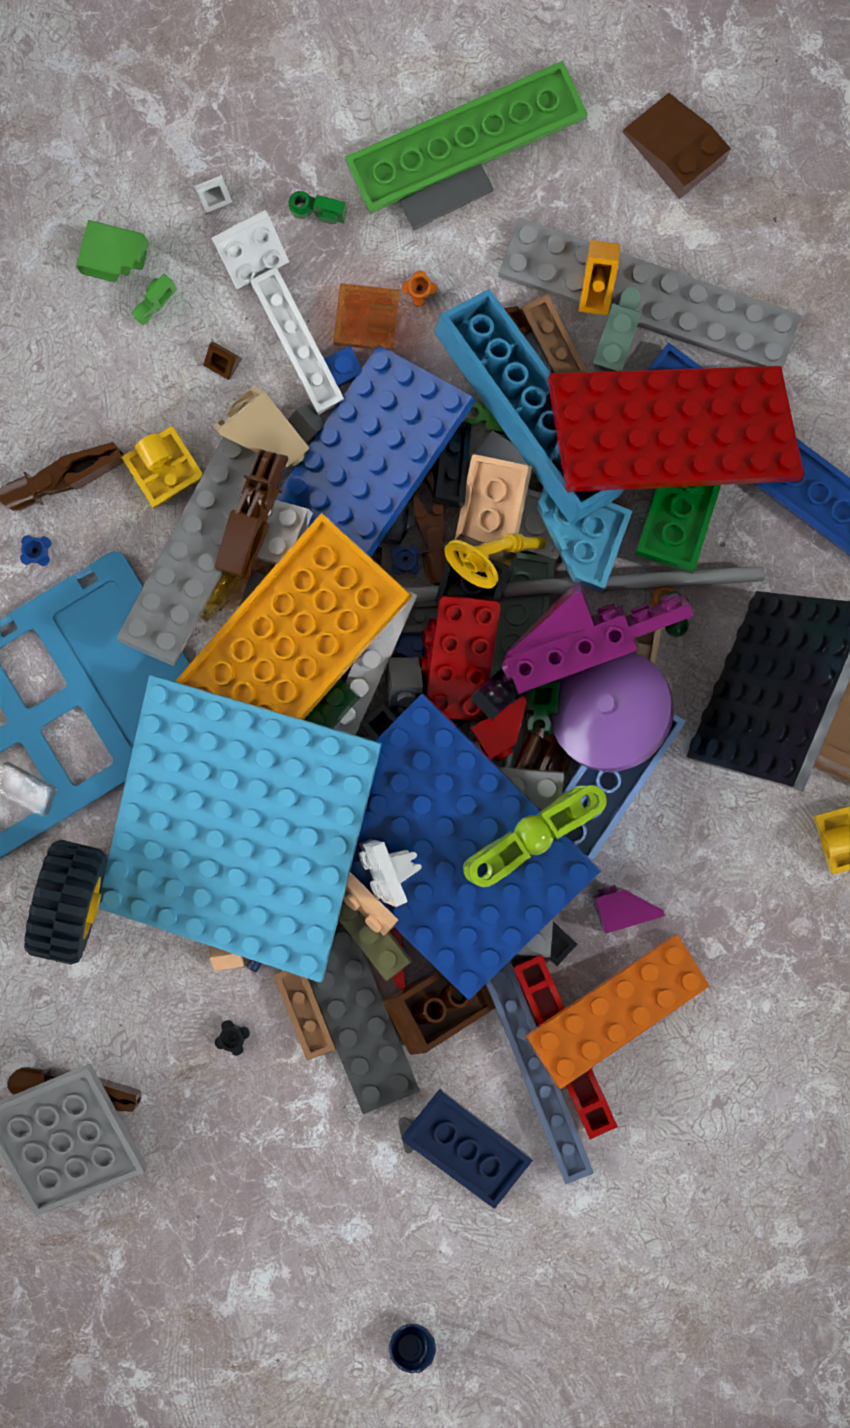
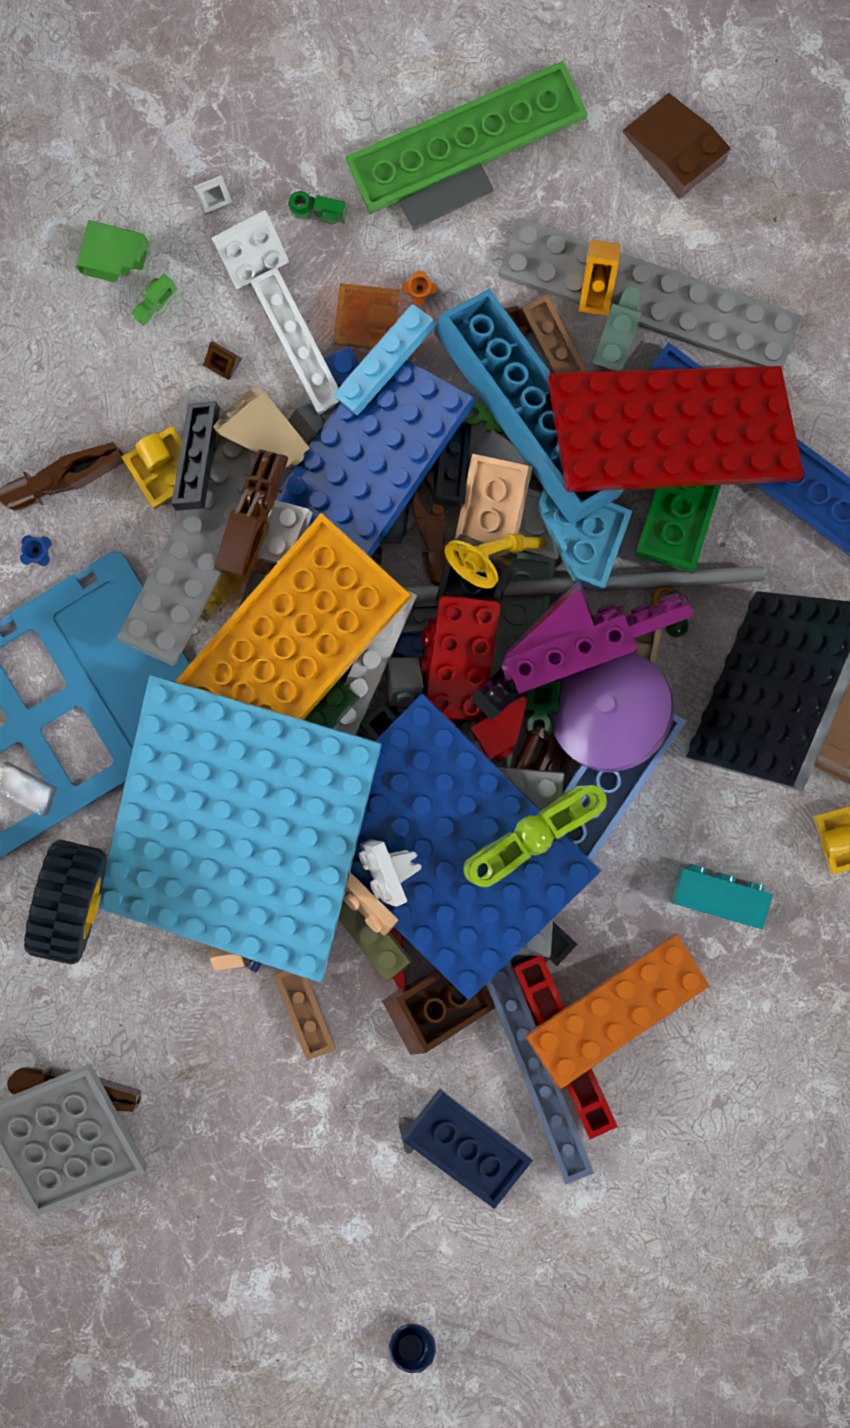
(195, 456): none -> black plate
(224, 1041): black plate -> none
(362, 1027): dark grey plate -> none
(384, 359): none -> medium azure plate
(399, 553): blue plate -> none
(622, 909): magenta slope -> none
(721, 896): none -> teal brick

